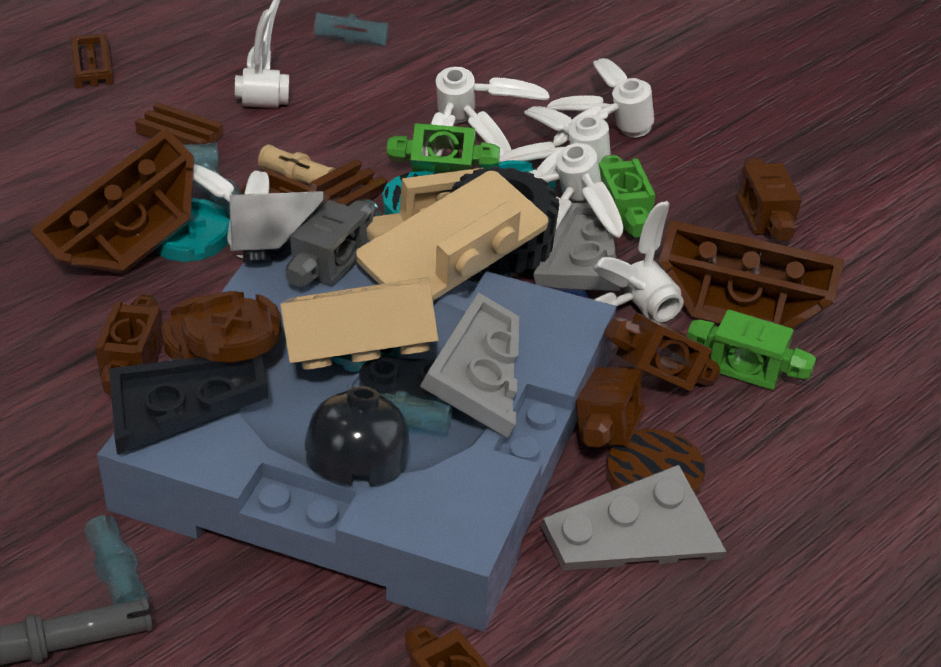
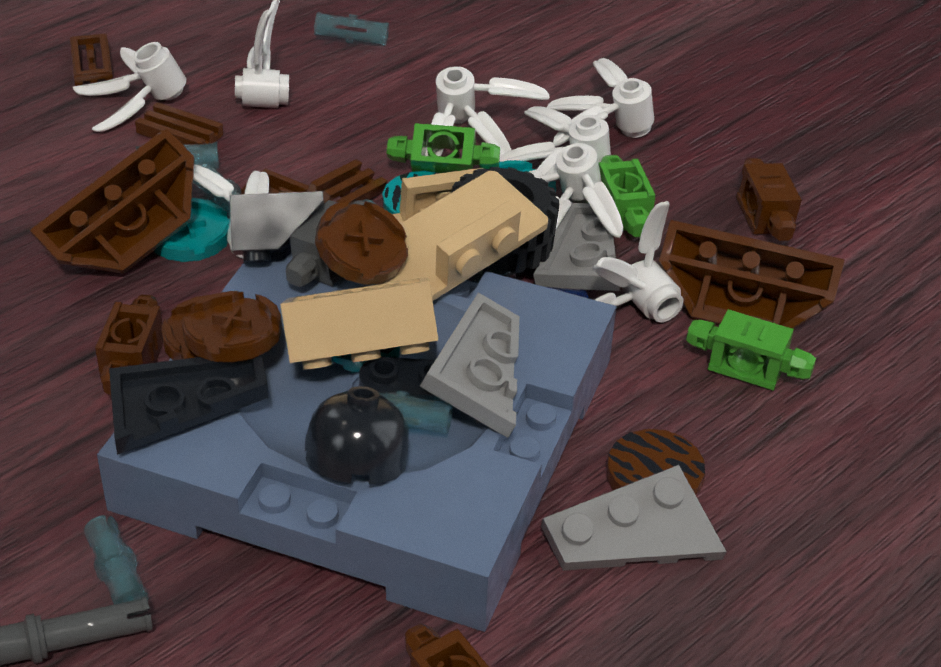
(152, 65): none -> white plant
(294, 166): tan pin -> none
(361, 242): none -> reddish brown tile
(610, 406): reddish brown piece -> none
(639, 344): reddish brown piece -> none

